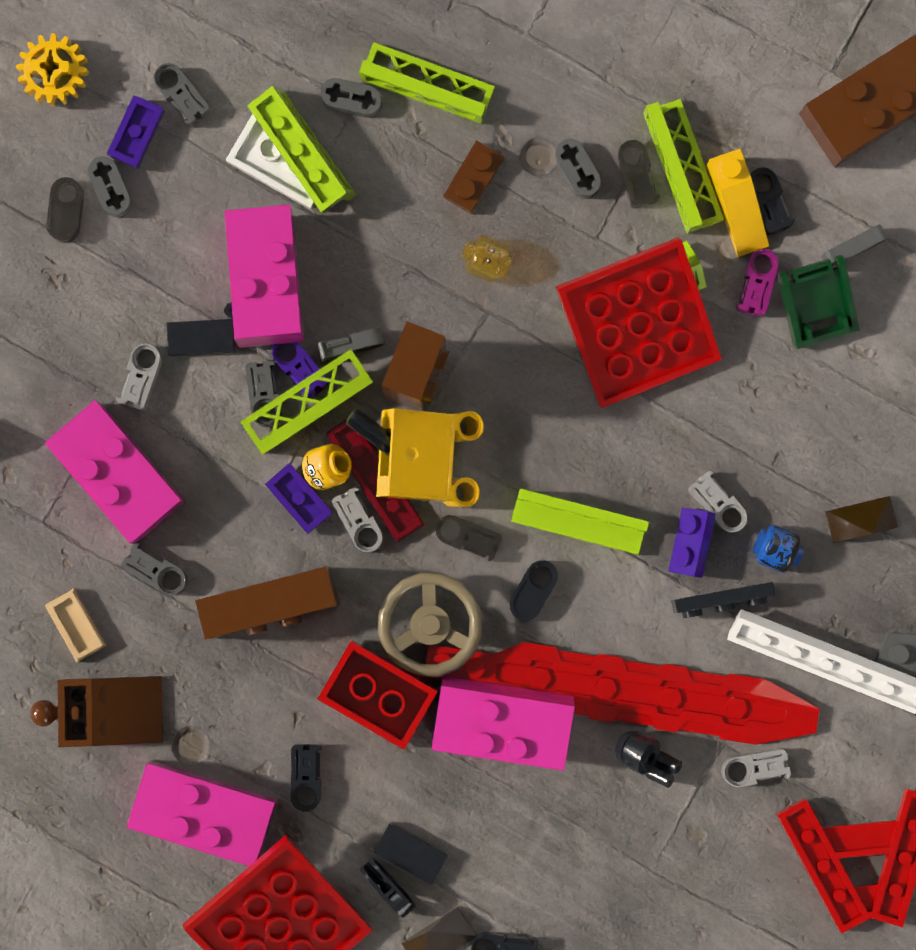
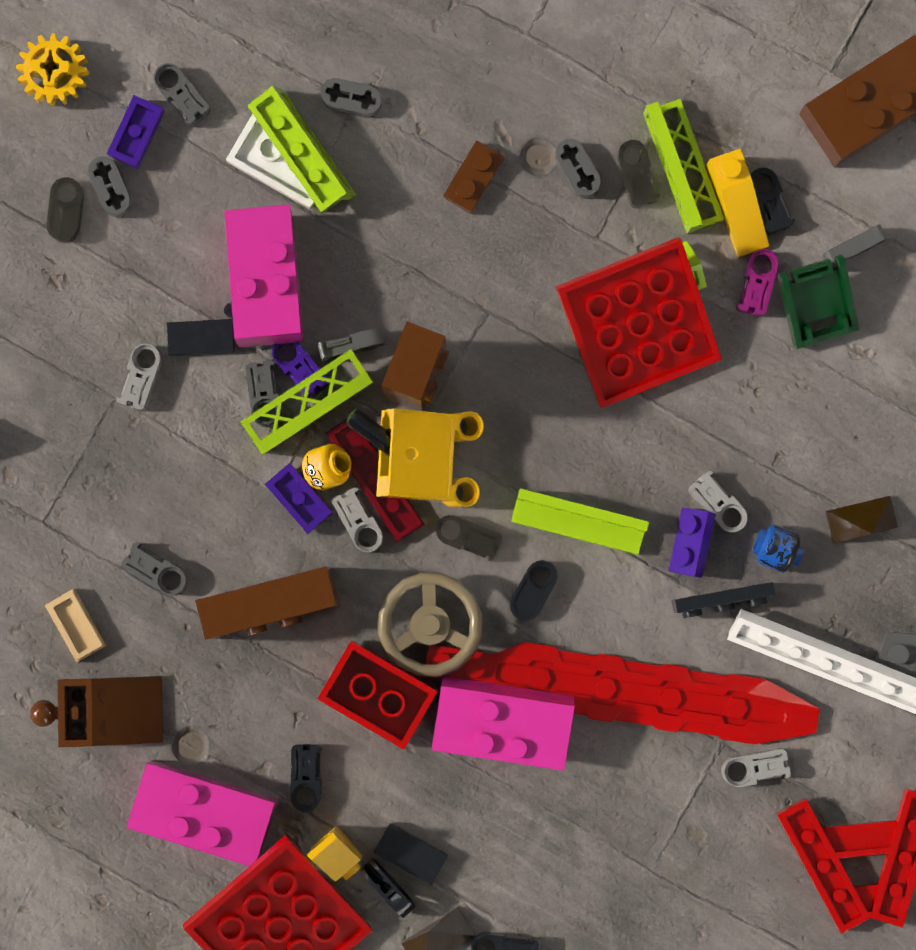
(115, 472): dark pink brick -> none
(336, 855): none -> yellow slope
(424, 90): lime fence -> none
(486, 258): clear yellow head -> none
(644, 756): black piece -> none

